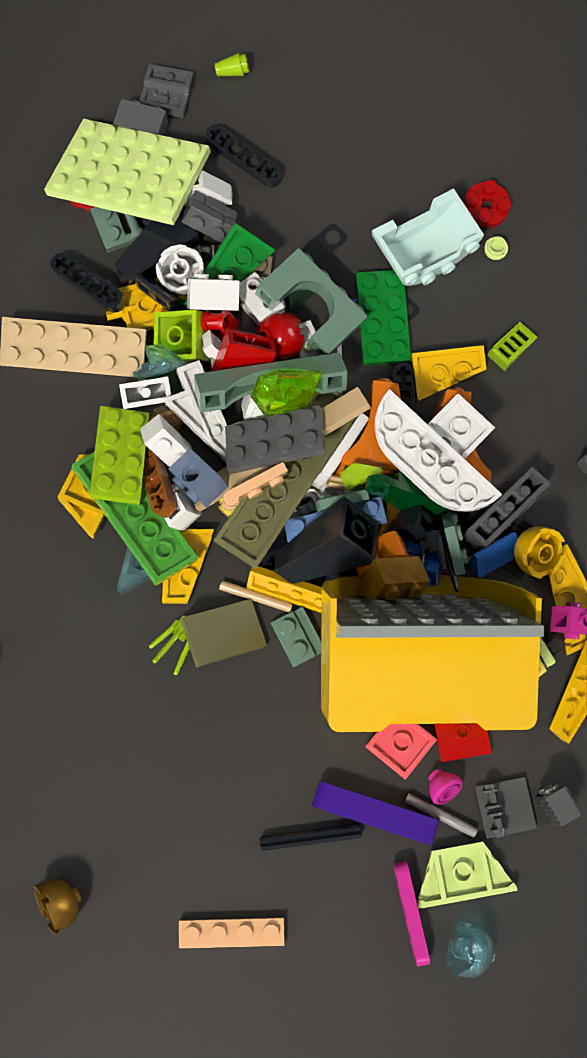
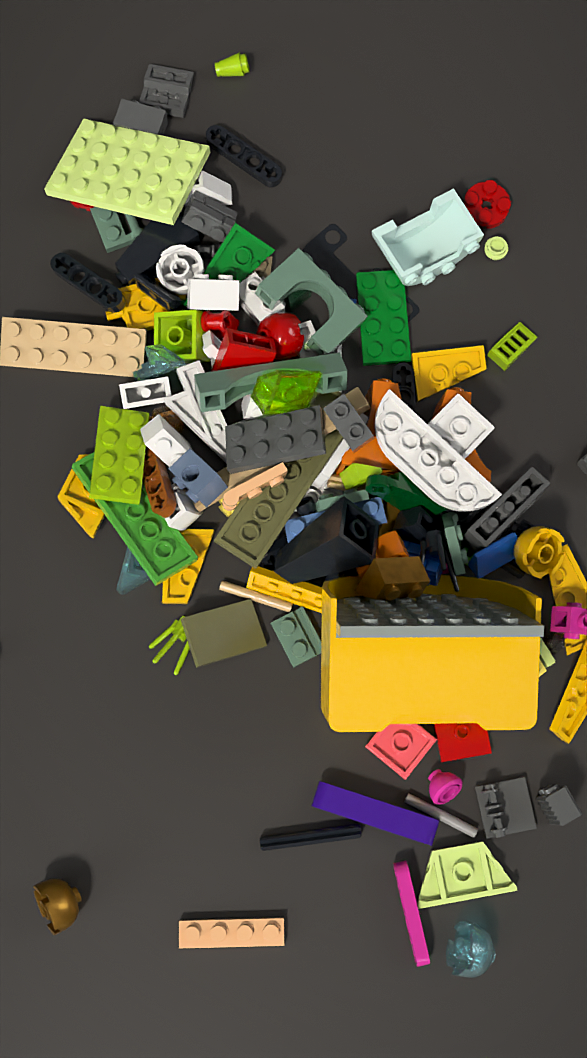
(349, 423): none -> dark grey brick

